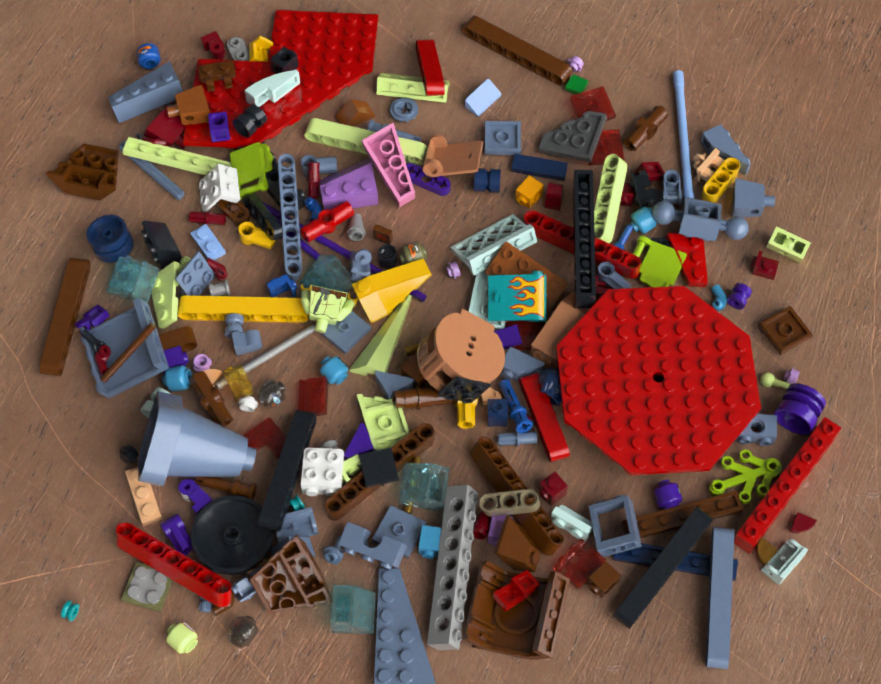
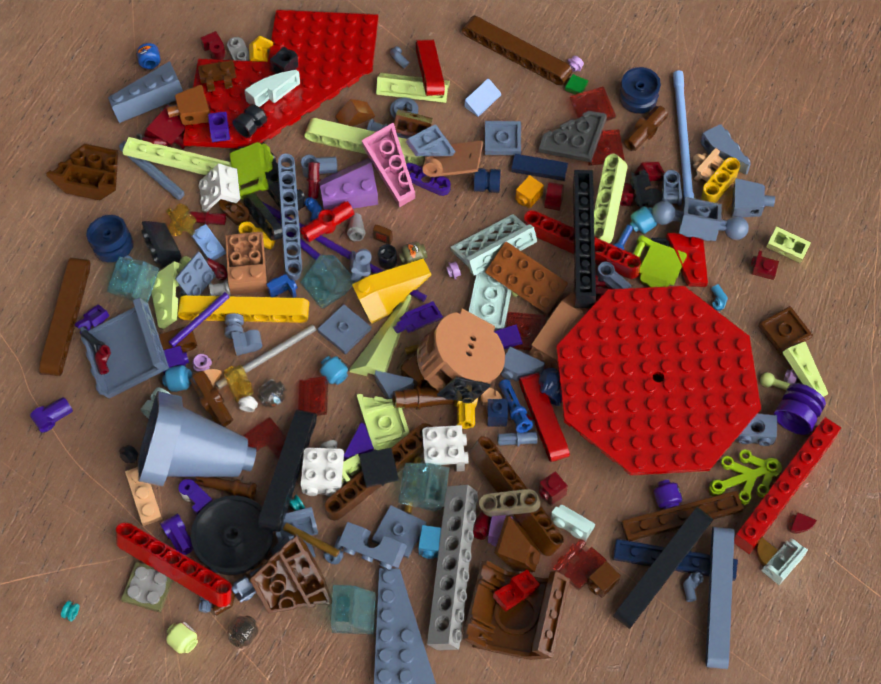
(47, 416): none -> dark purple piece
(128, 352): reddish brown bar -> none
(181, 220): none -> clear yellow hips
(199, 319): none -> dark purple bar
(246, 263): none -> nougat slope
(311, 540): none -> pearl gold bar
(326, 305): yellowish green torso -> none
(400, 59): none -> sand blue arm
(411, 123): none -> reddish brown brick
(418, 318): none -> dark purple hinge
(430, 143): none -> sand blue wing
(445, 446): none -> white bracket
(519, 297): teal door -> none
(620, 543): sand blue window -> none
(639, 90): none -> dark blue wheel
(691, 584): none -> sand blue arm
(738, 297): dark purple wheel -> none
(805, 368): none -> yellowish green wing

